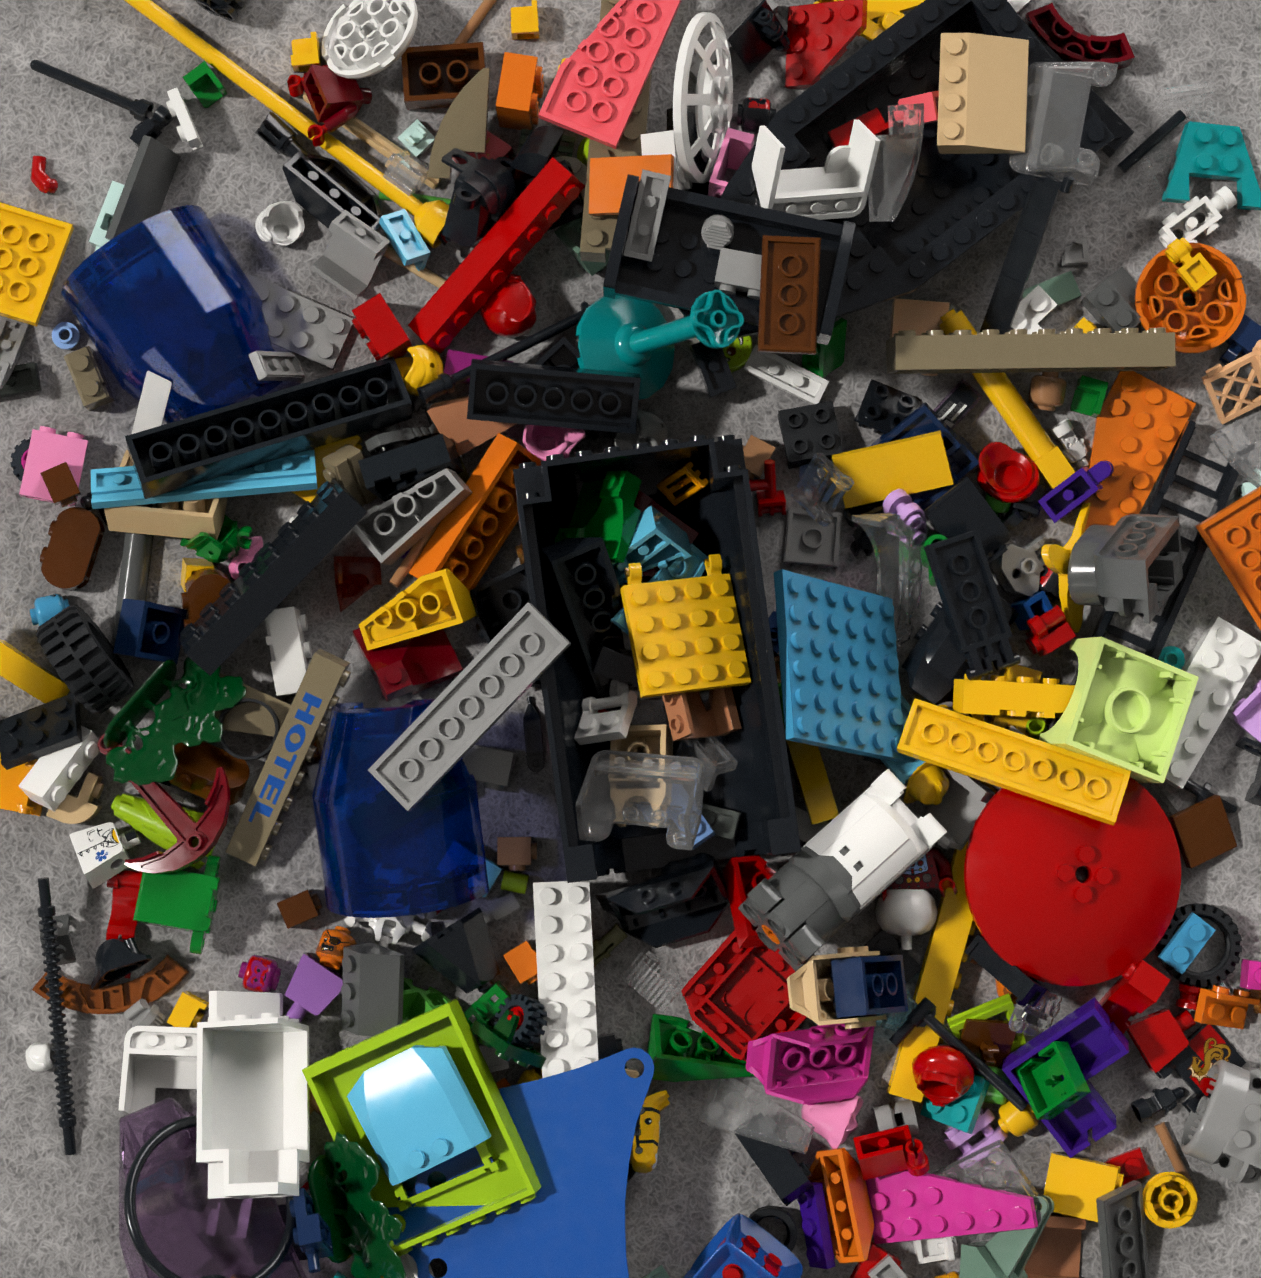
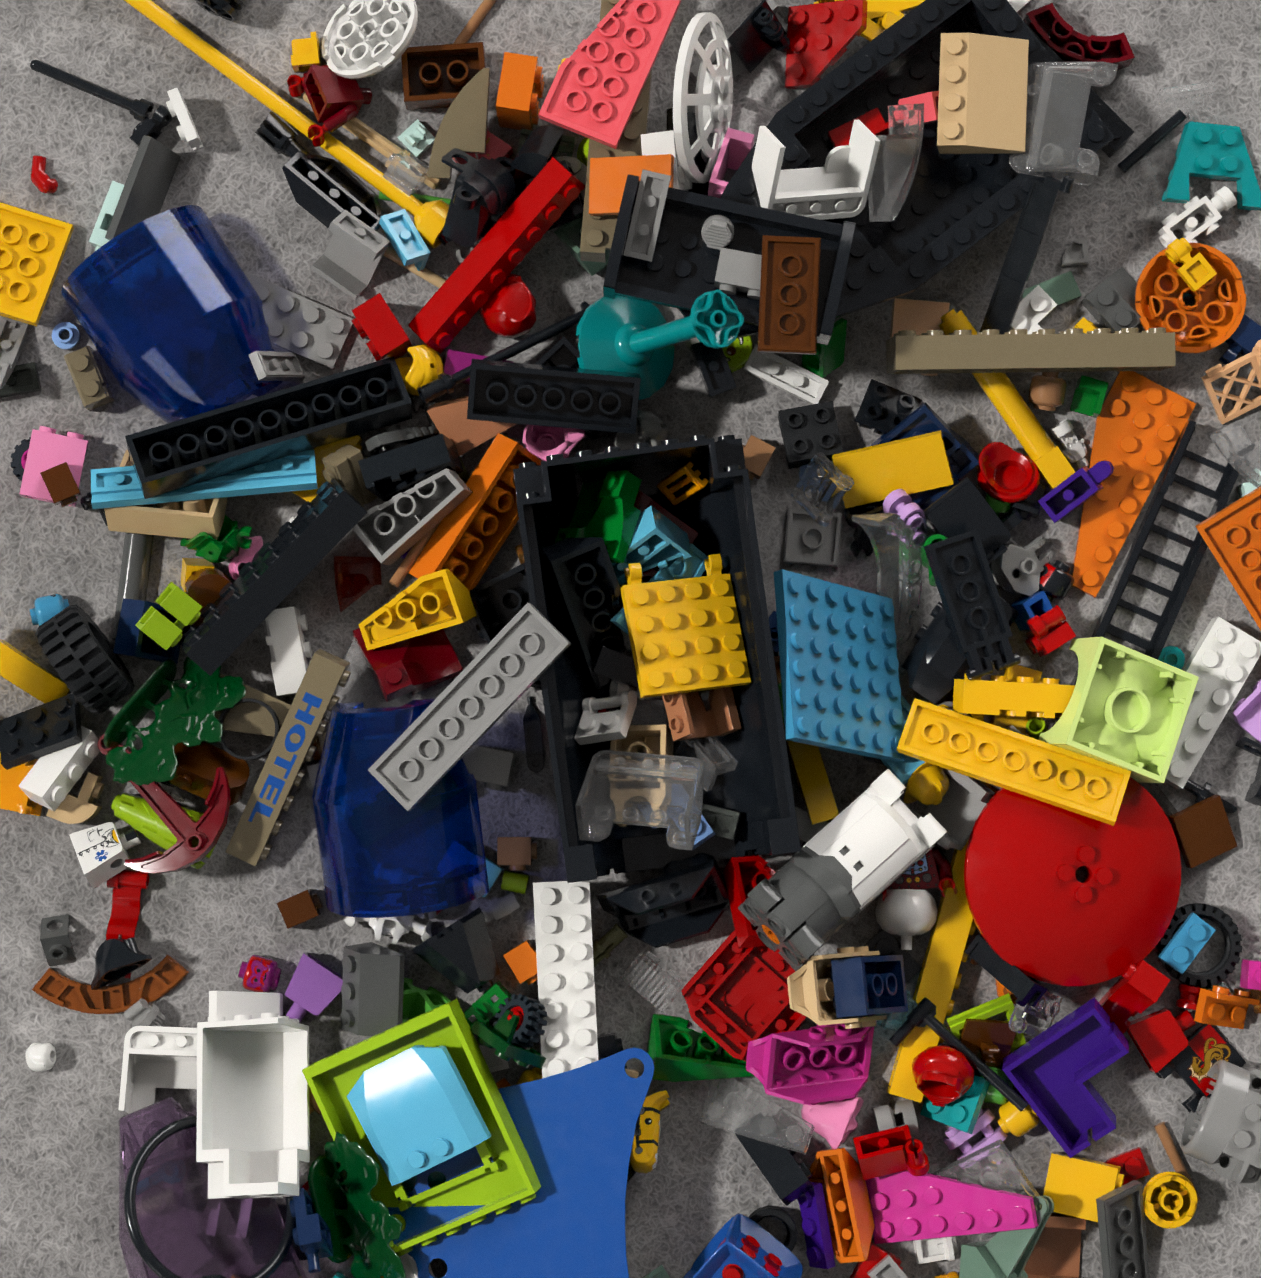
(46, 912): black hose -> none
(72, 548): reddish brown brick -> none
(152, 402): white sticker -> none
(161, 628): none -> lime piece
(181, 901): green piece -> none
(187, 1011): yellow brick -> none
(205, 85): green panel -> none
(280, 223): white hair -> none
(332, 945): orange head -> none
(525, 22): yellow panel -> none
(754, 113): black head -> none
(770, 500): red arm -> none
(958, 403): slope -> none
(1040, 1075): green piece -> none
(1117, 566): dark grey brick -> none
(1162, 1100): black piece -> none

